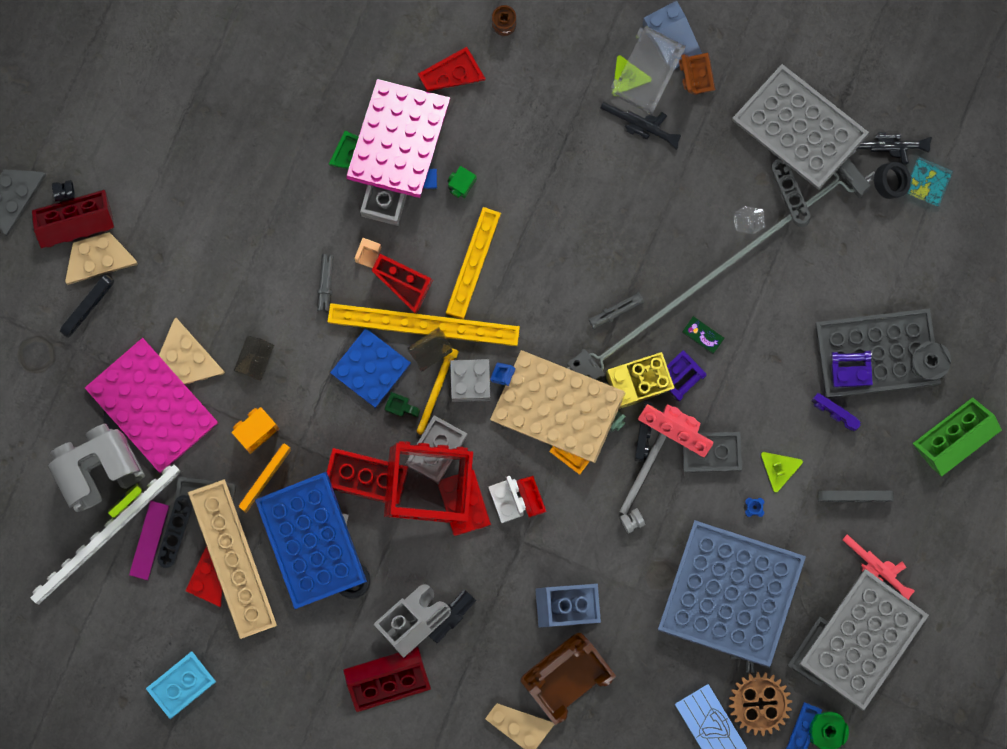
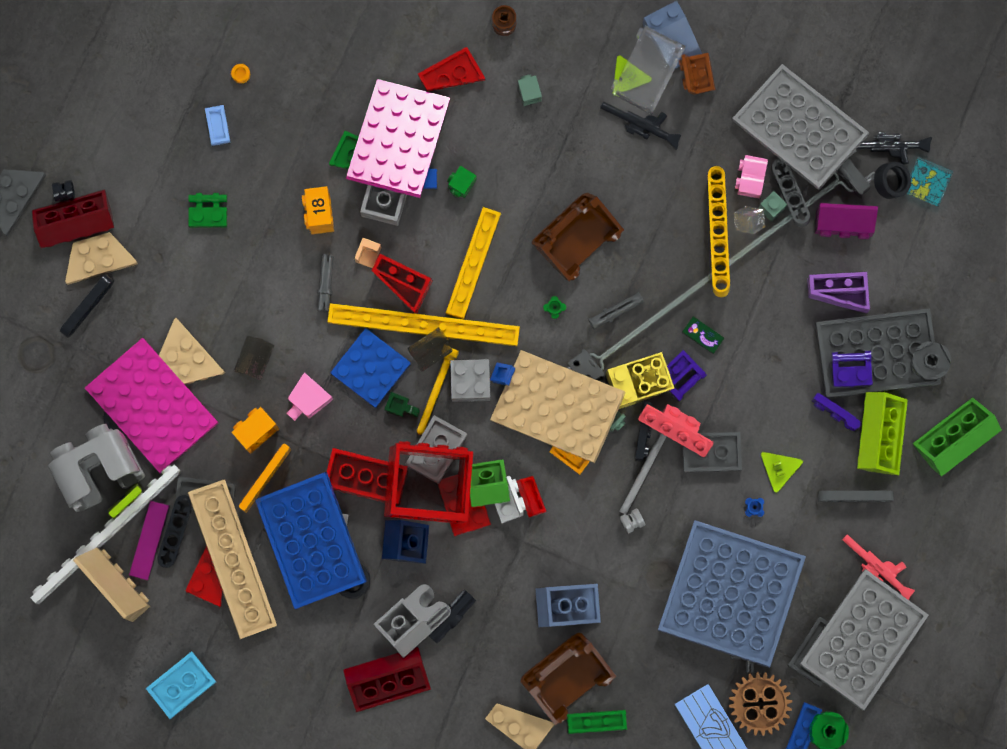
(112, 583): none -> tan slope
(207, 216): none -> green plate
(217, 125): none -> light blue tile
(240, 73): none -> light orange tile
(307, 398): none -> bright pink torso
(319, 210): none -> light orange brick
(405, 541): none -> dark blue slope
(488, 483): none -> bright green slope
(529, 90): none -> sand green brick
(554, 302): none -> green plate
(577, 234): none -> reddish brown windscreen
(597, 721): none -> green tile
(718, 222): none -> yellow beam
(752, 176): none -> bright pink brick
(773, 206): none -> sand green brick
(841, 289): none -> medium lavender wedge
(846, 220): none -> magenta slope
(882, 433): none -> lime slope

